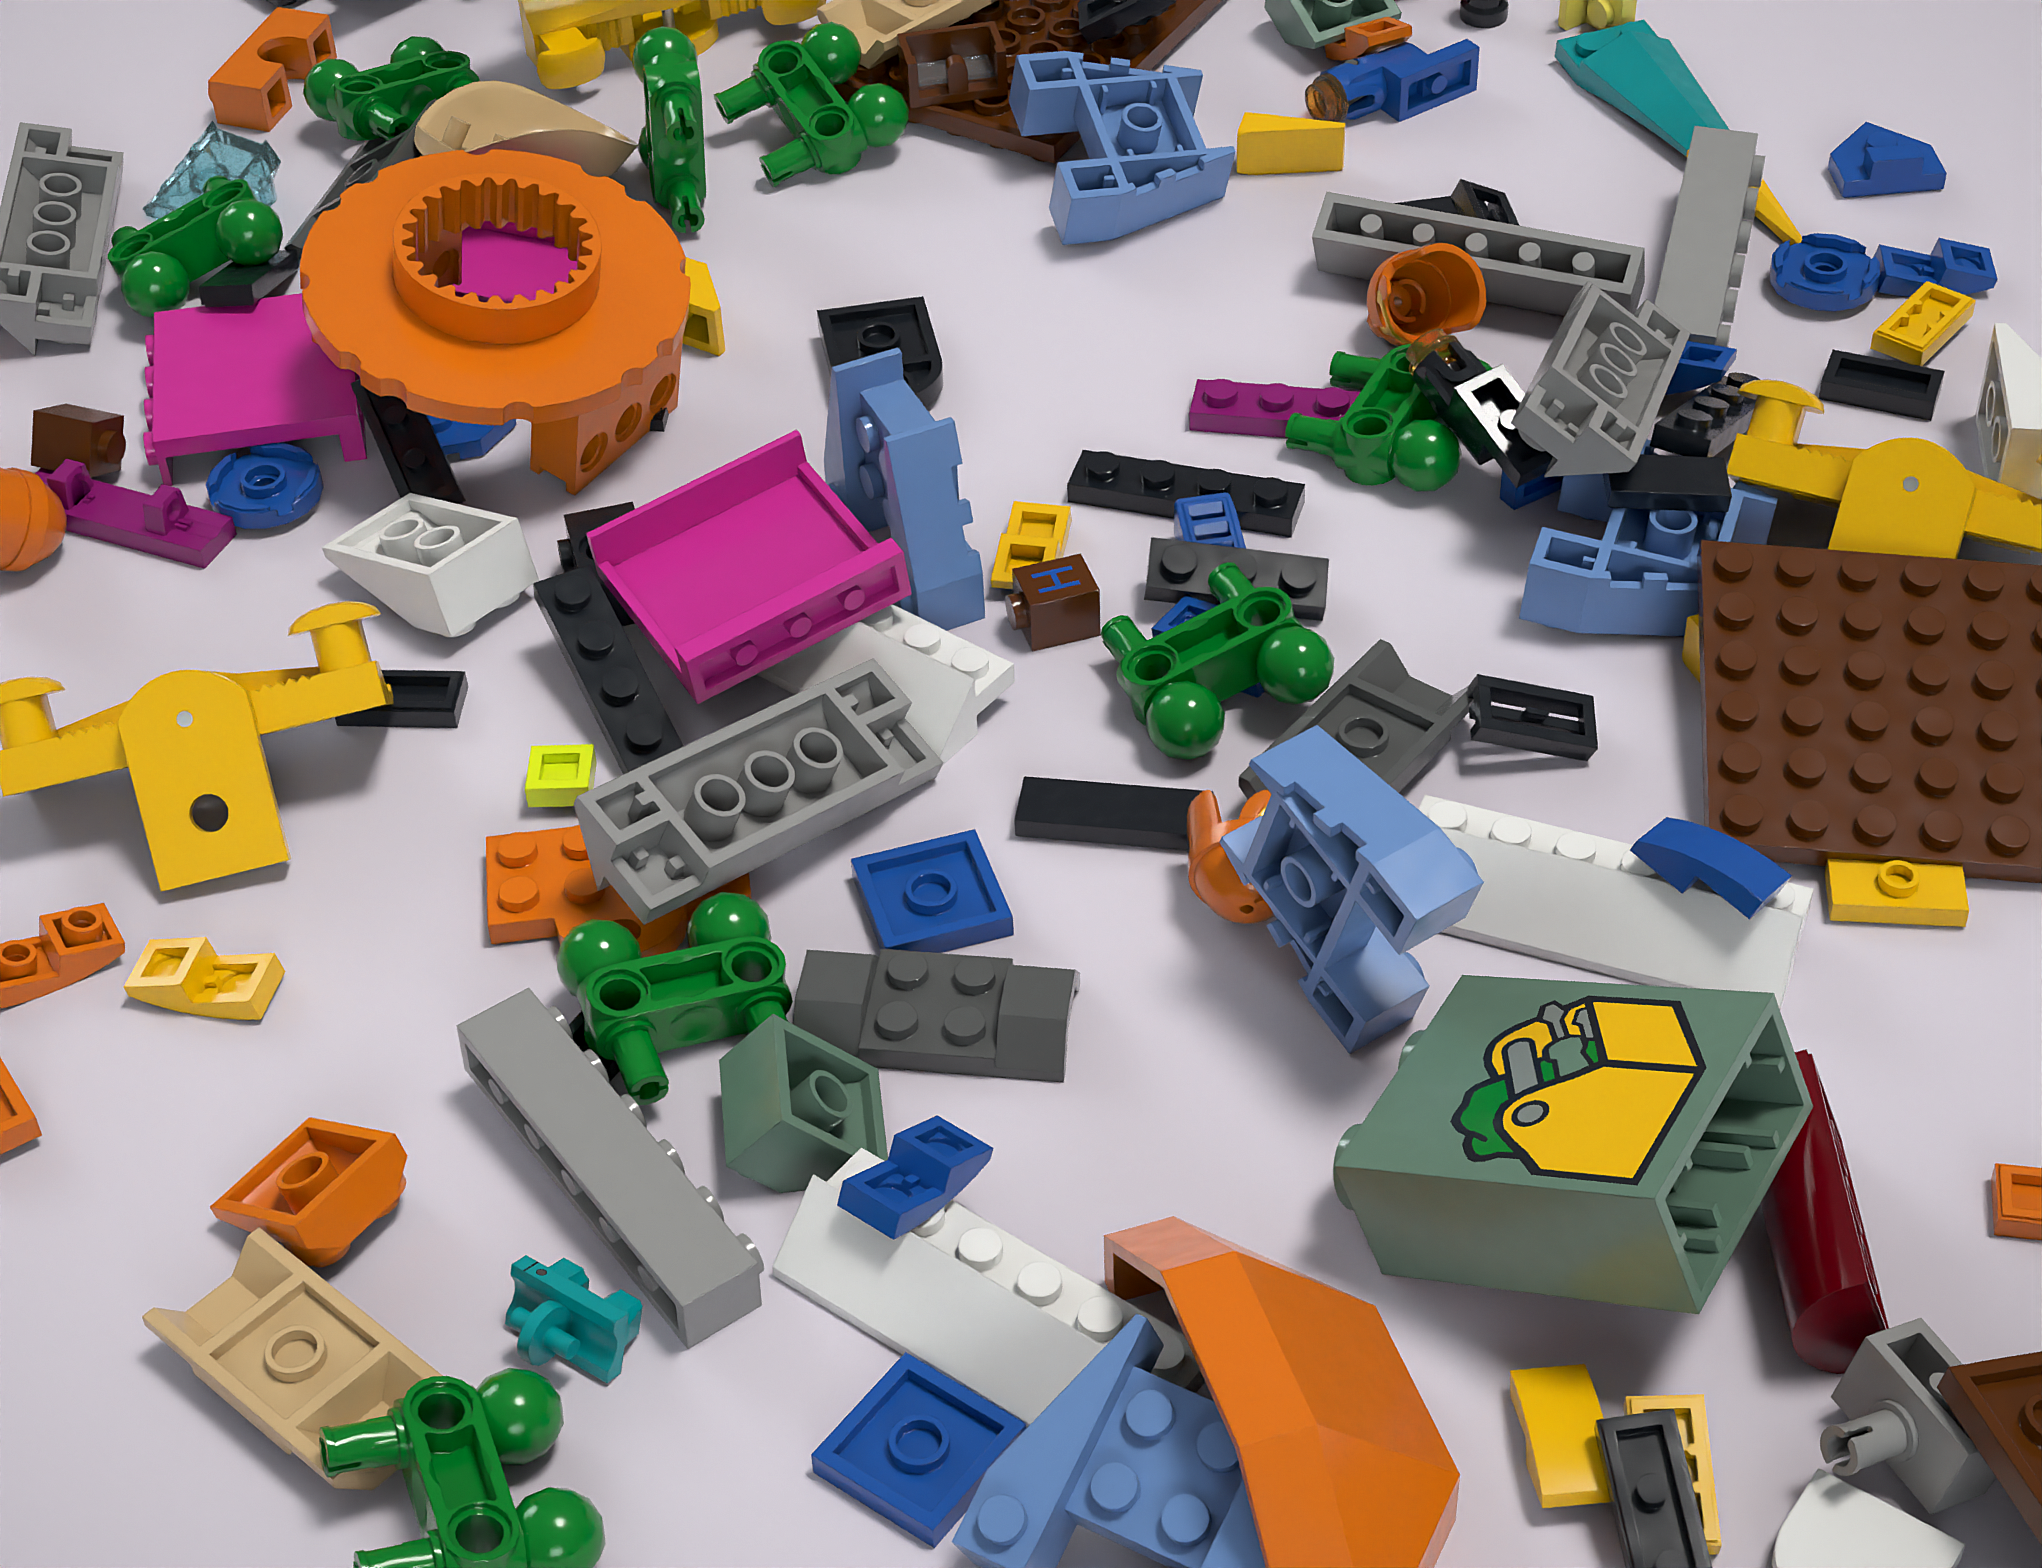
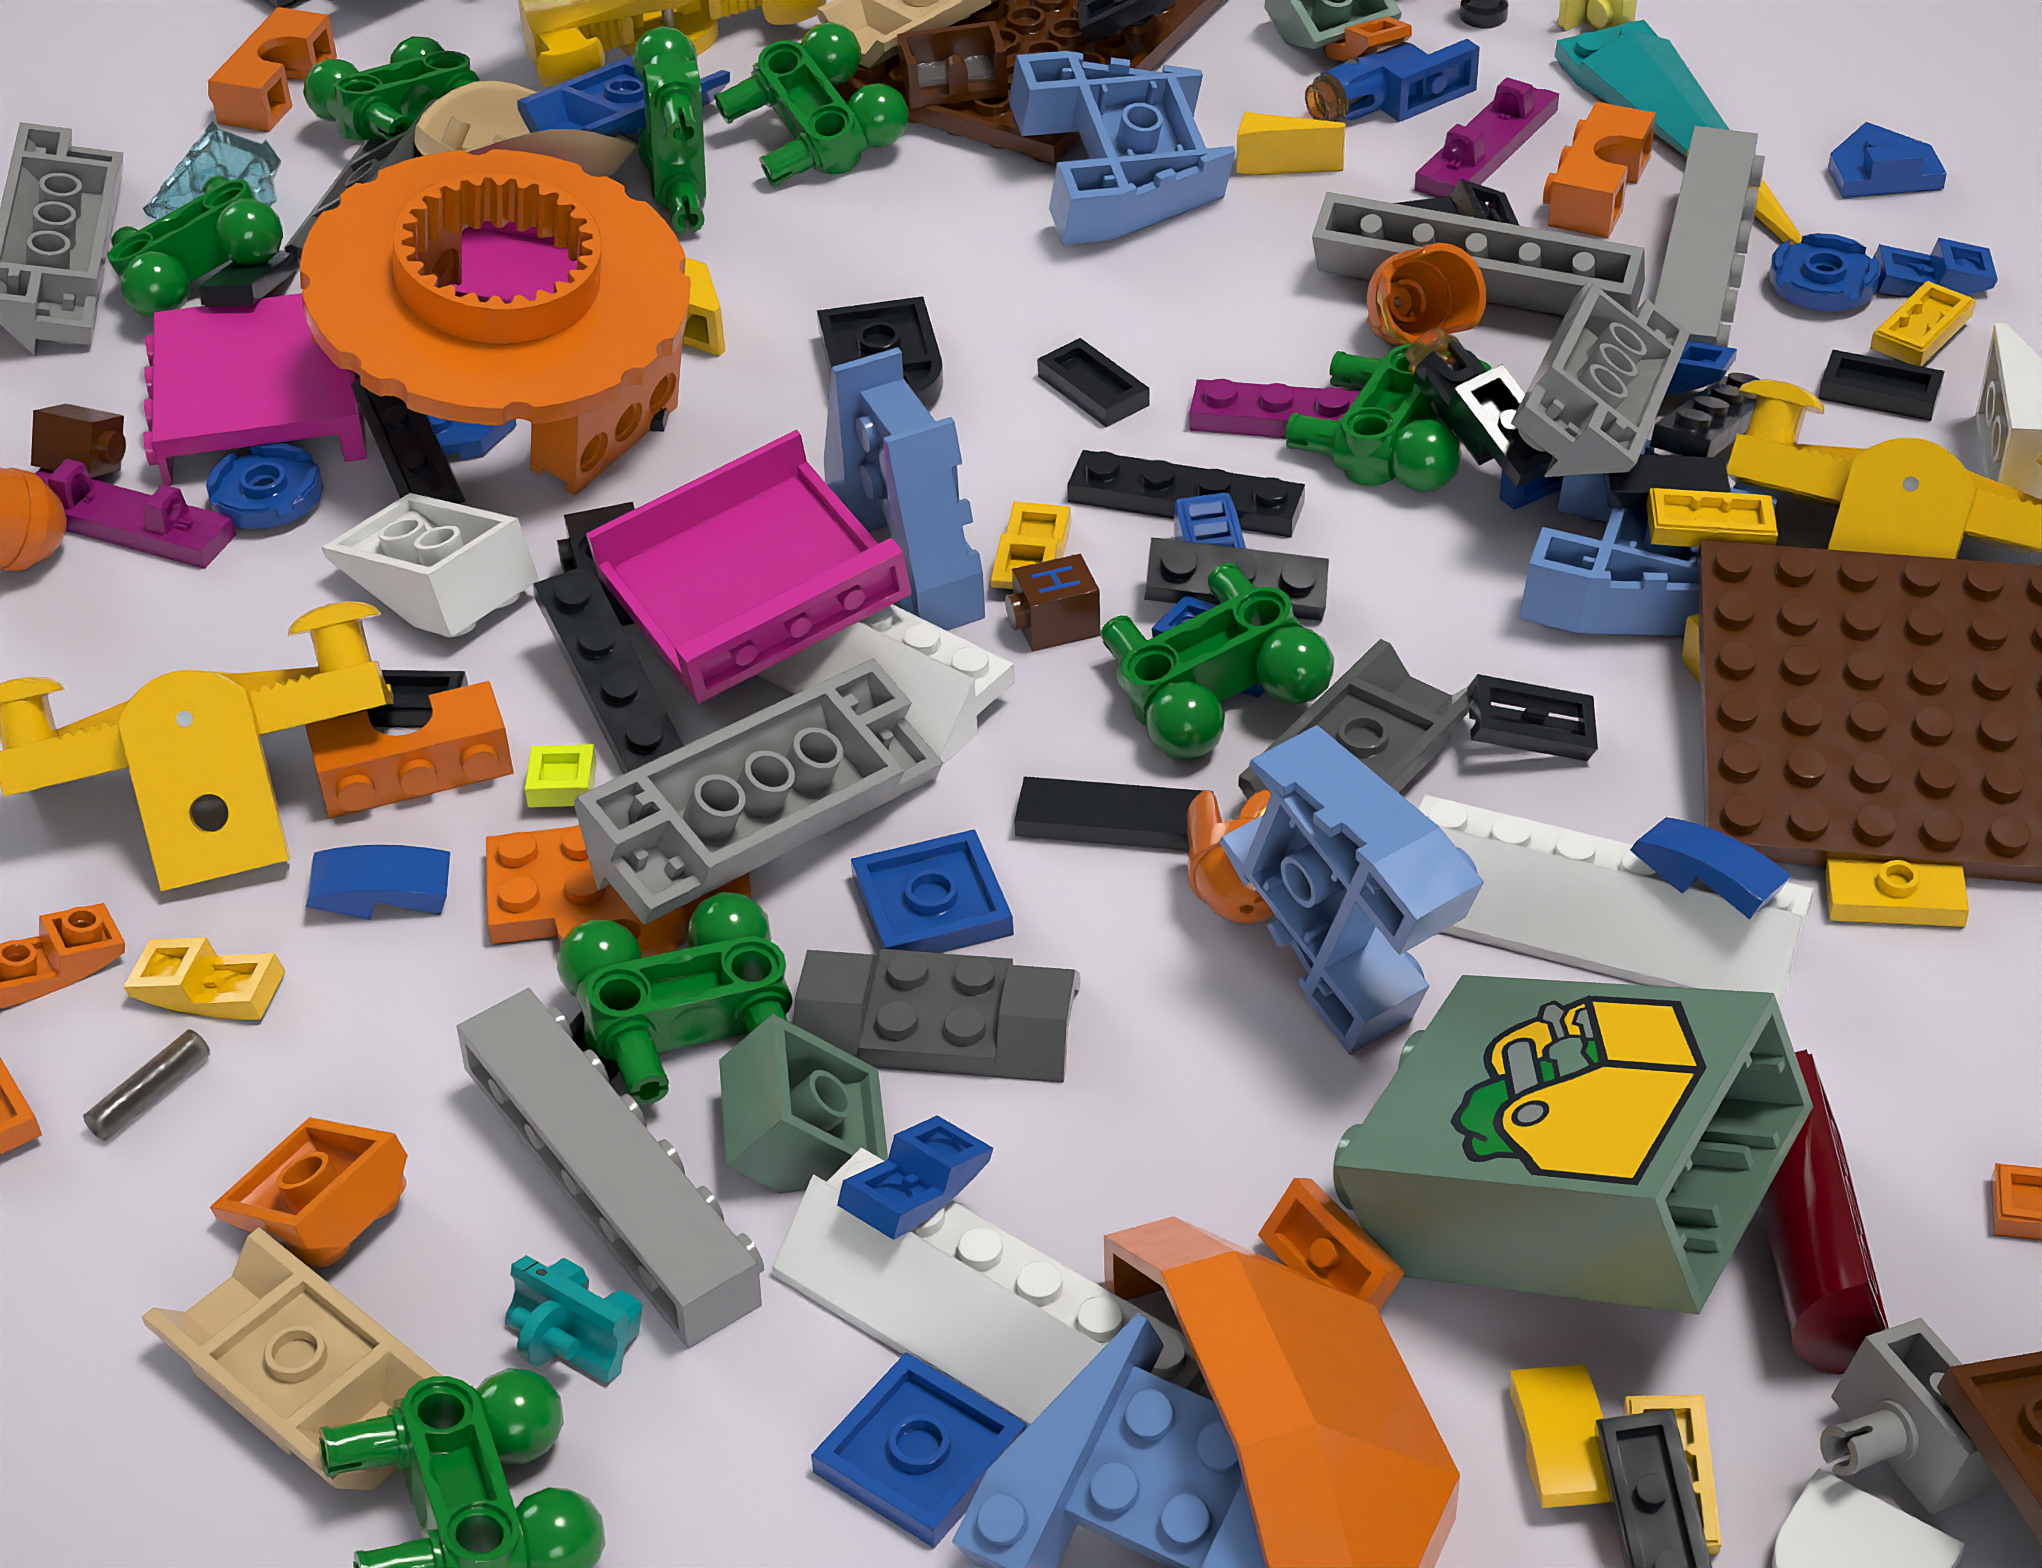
(146, 1085): none -> clear smoke piece
(360, 875): none -> blue slope
(371, 769): none -> orange arch
(601, 101): none -> blue piece
(1093, 382): none -> black tile
(1328, 1245): none -> orange plate
(1488, 139): none -> magenta hinge
(1593, 172): none -> orange arch
(1694, 516): none -> yellow plate

